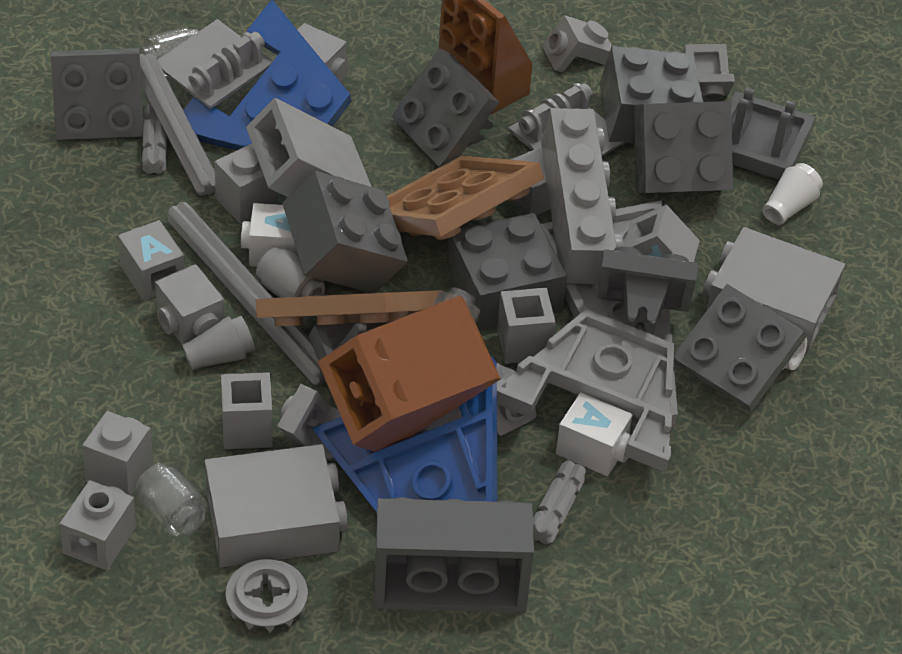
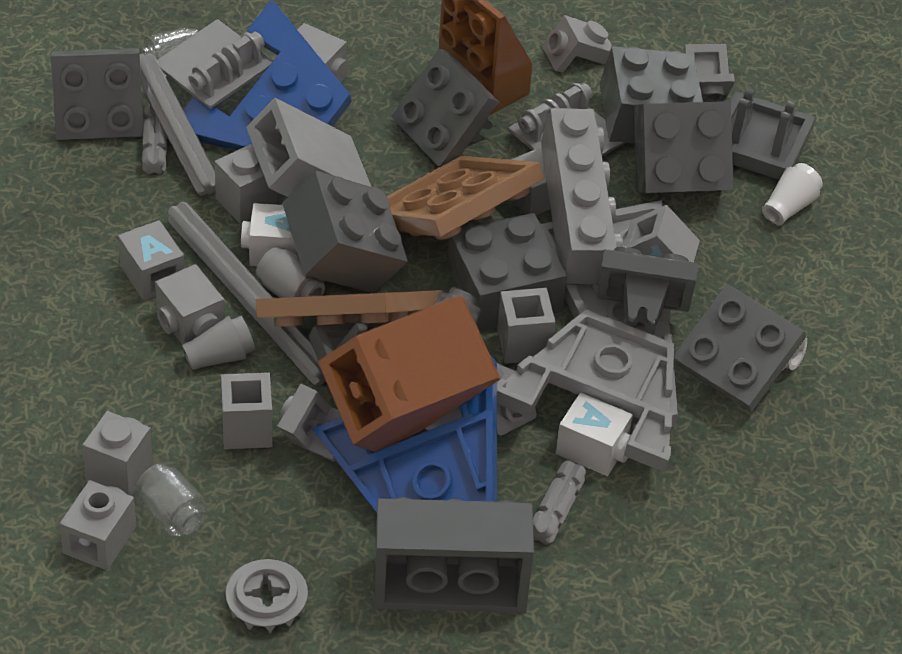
(274, 505): light grey brick -> none
(780, 277): light grey brick -> none

